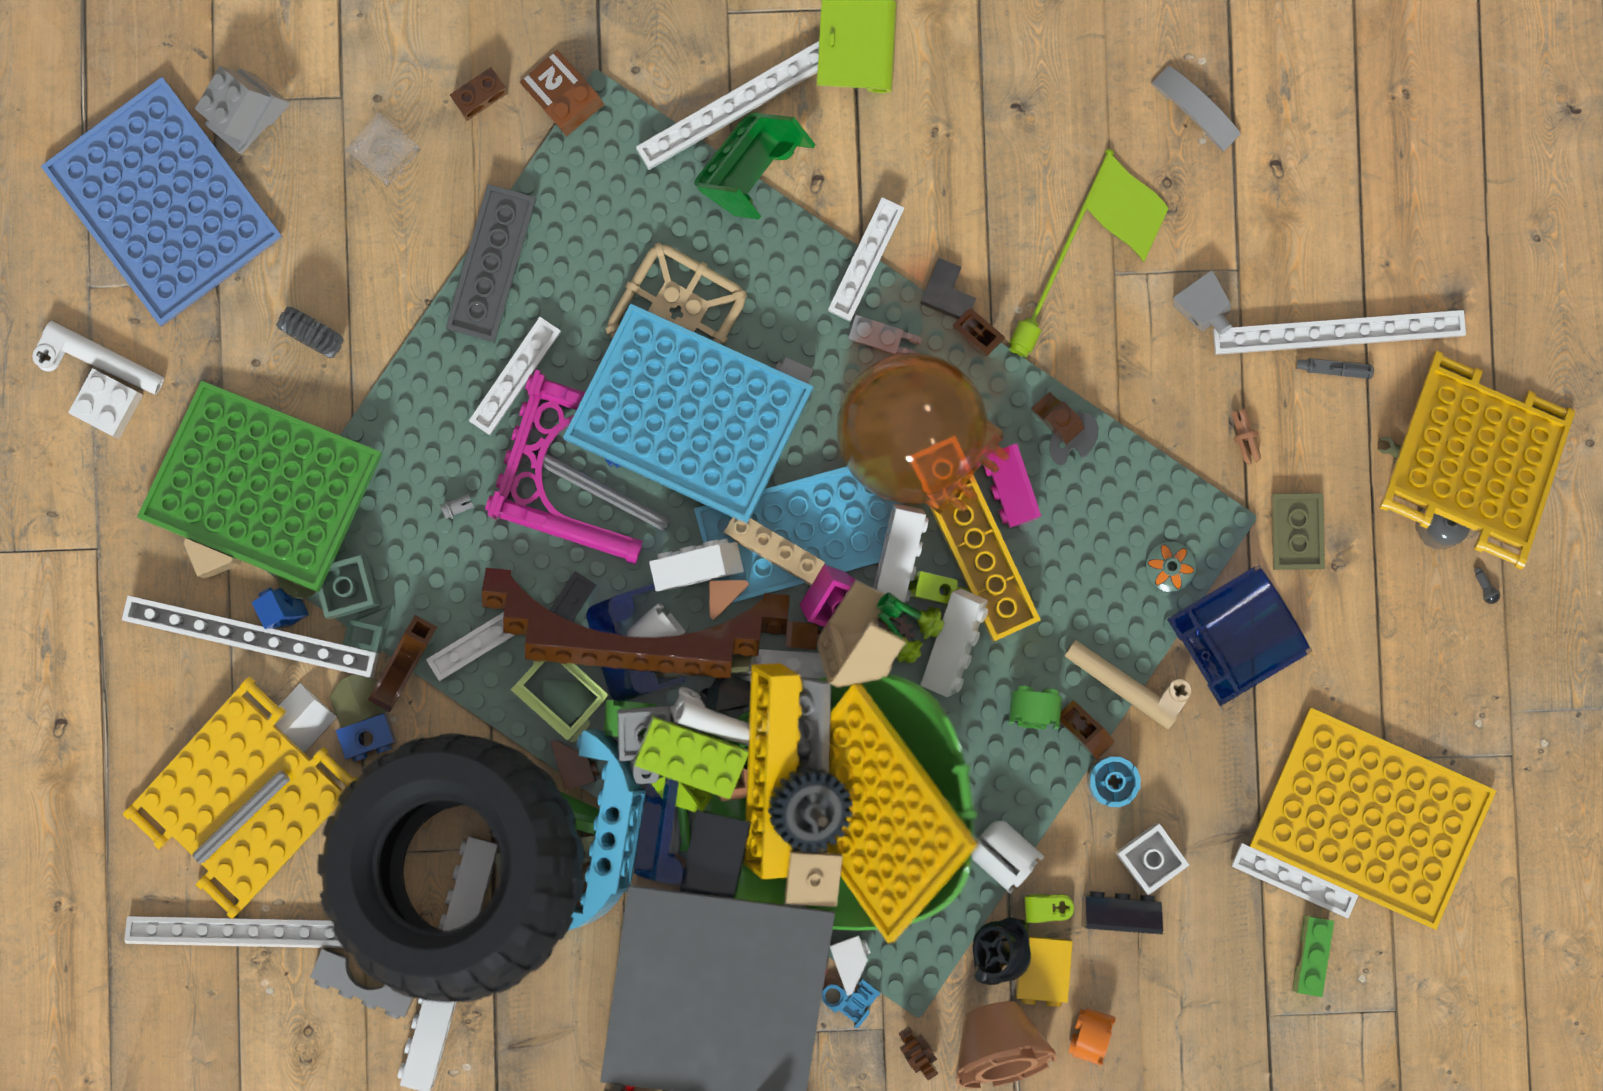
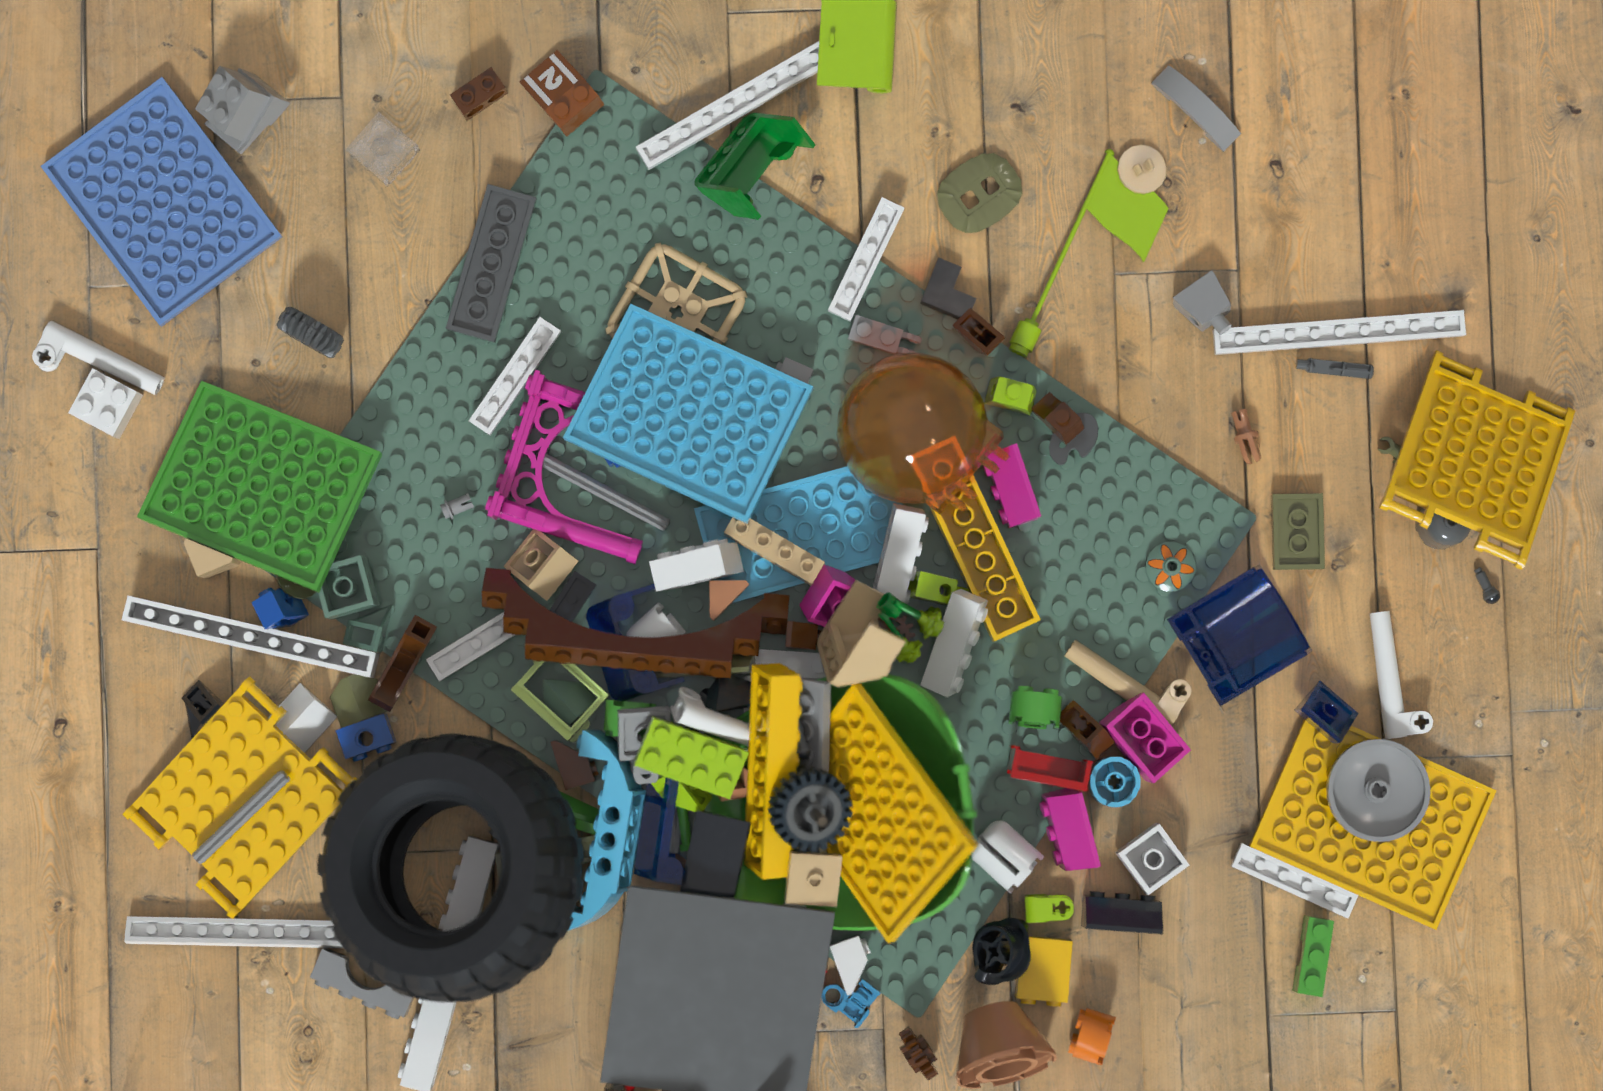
(200, 706): none -> black slope
(541, 564): none -> tan slope
(969, 178): none -> olive piece
(1011, 395): none -> lime torso
(1049, 769): none -> red piece
(1069, 830): none -> dark pink slope
(1141, 169): none -> tan piece
(1145, 737): none -> dark pink slope
(1327, 712): none -> clear blue slope
(1378, 790): none -> light grey dish
(1395, 721): none -> white axle

